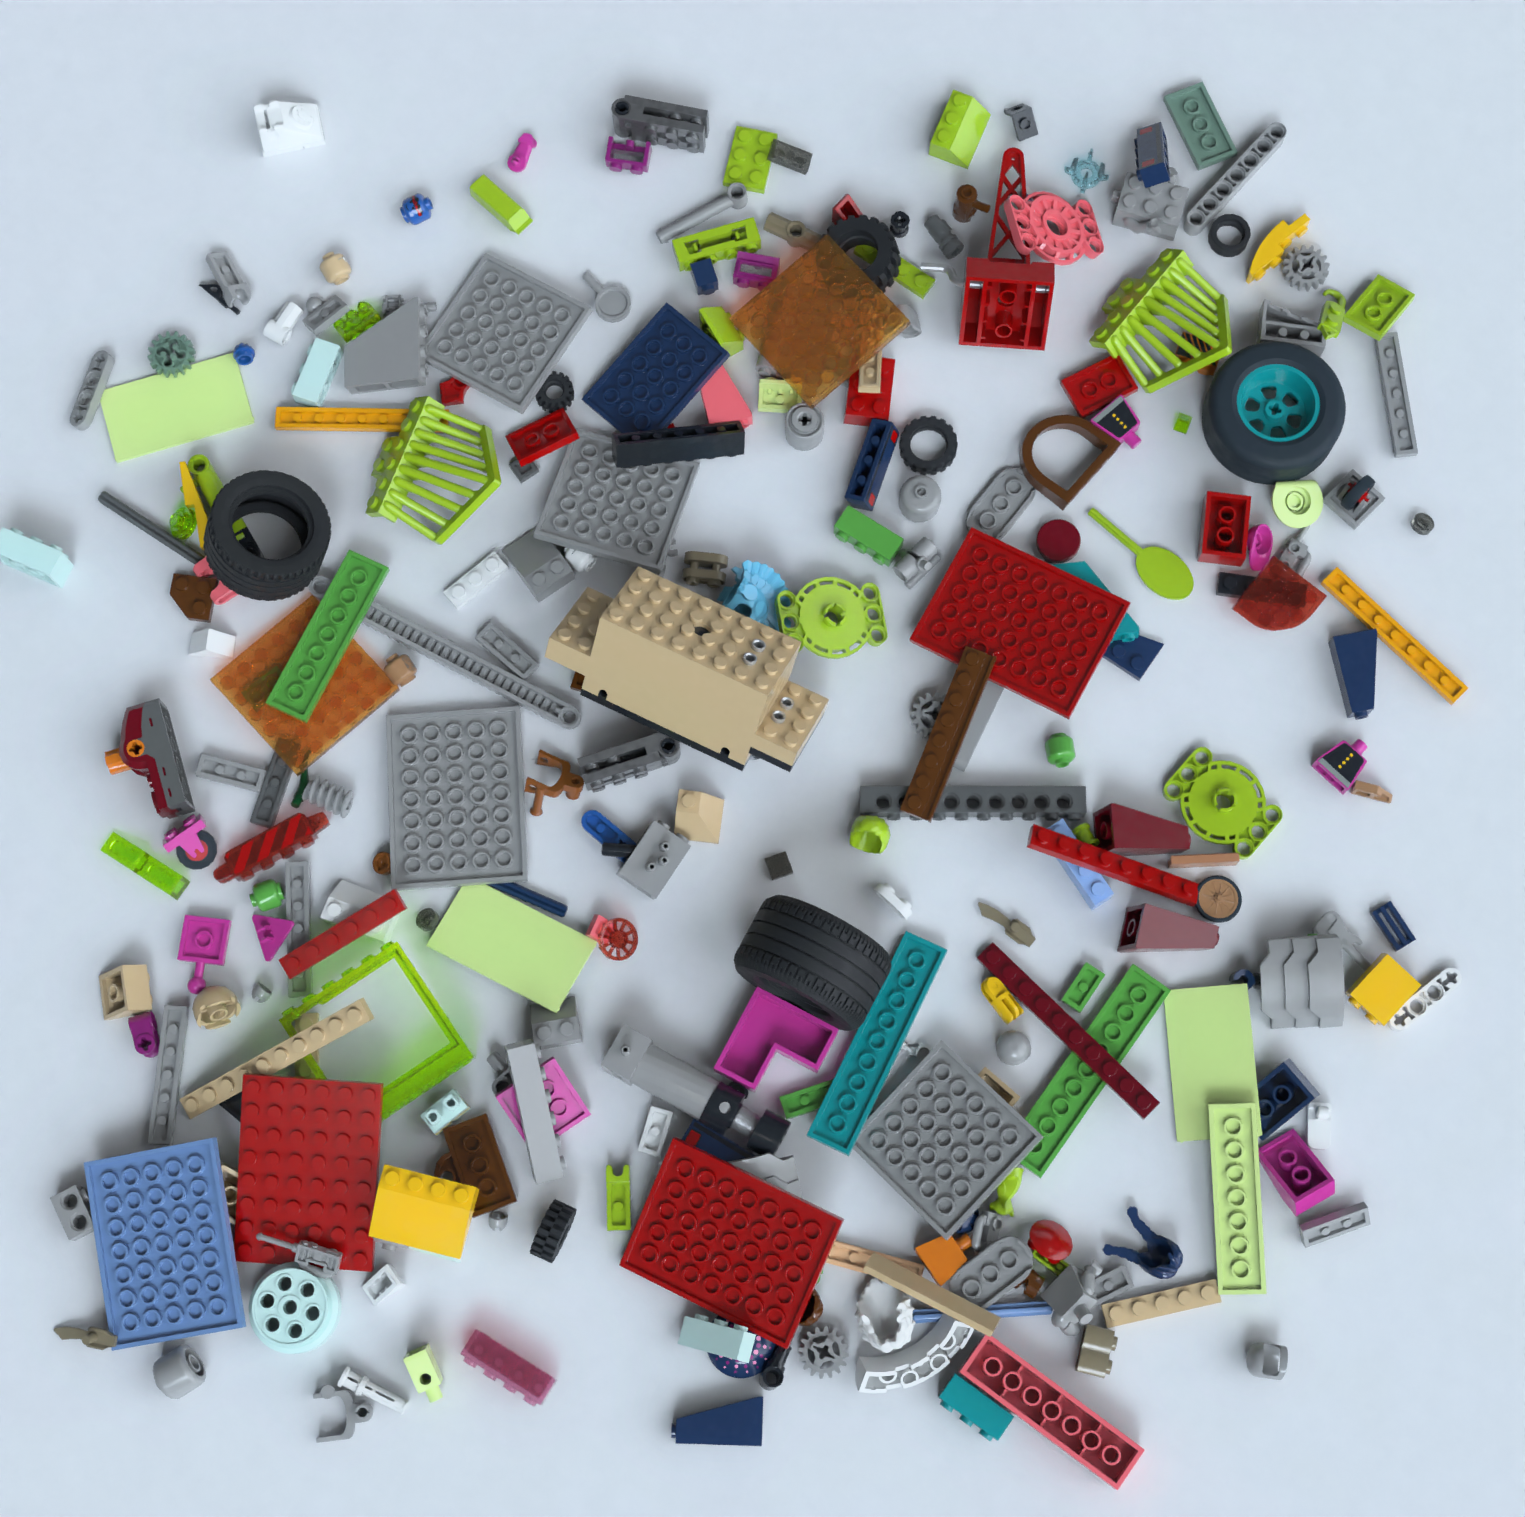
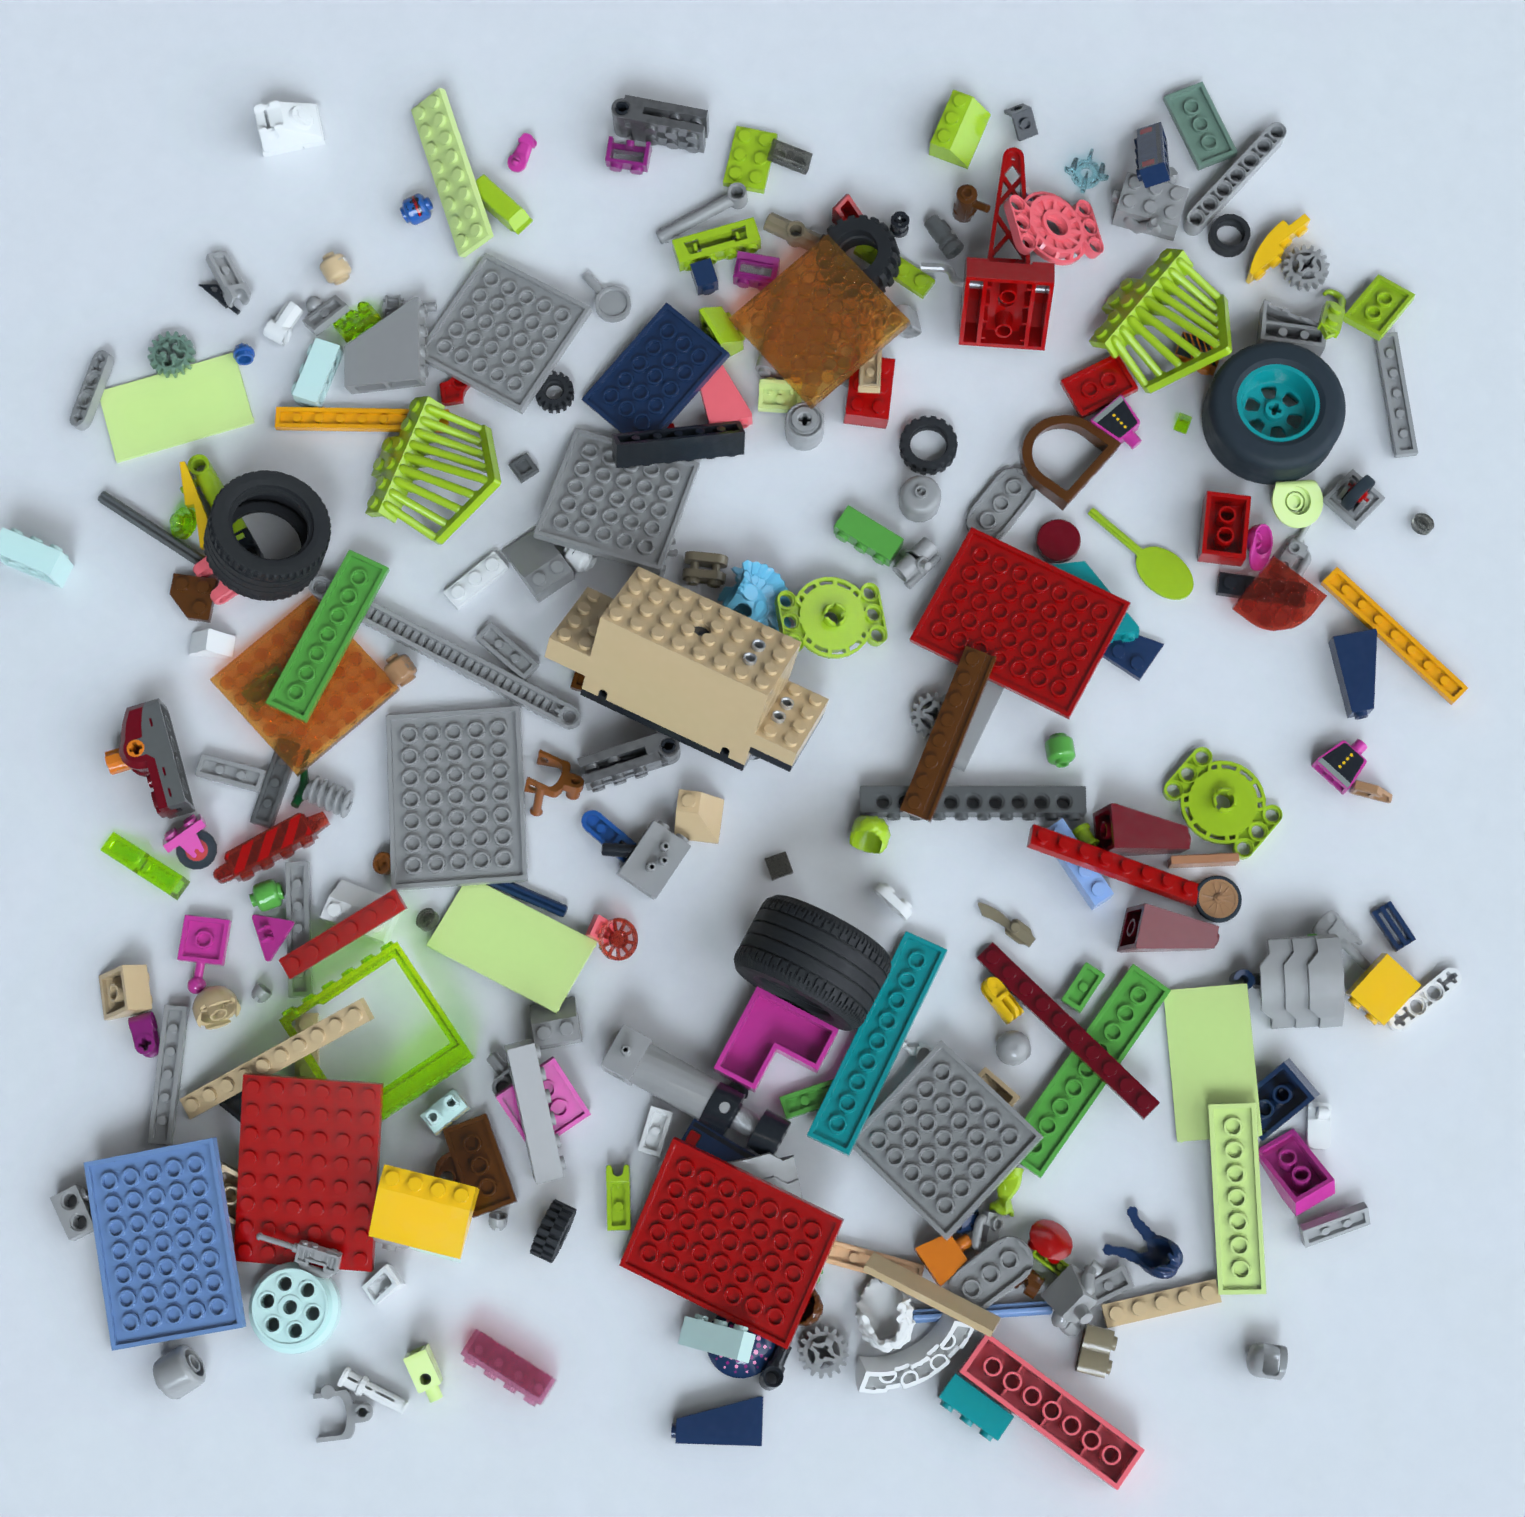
(93, 1338): dark tan piece -> none
(452, 173): none -> yellowish green plate
(542, 437): red plate -> none
(872, 464): dark blue brick -> none

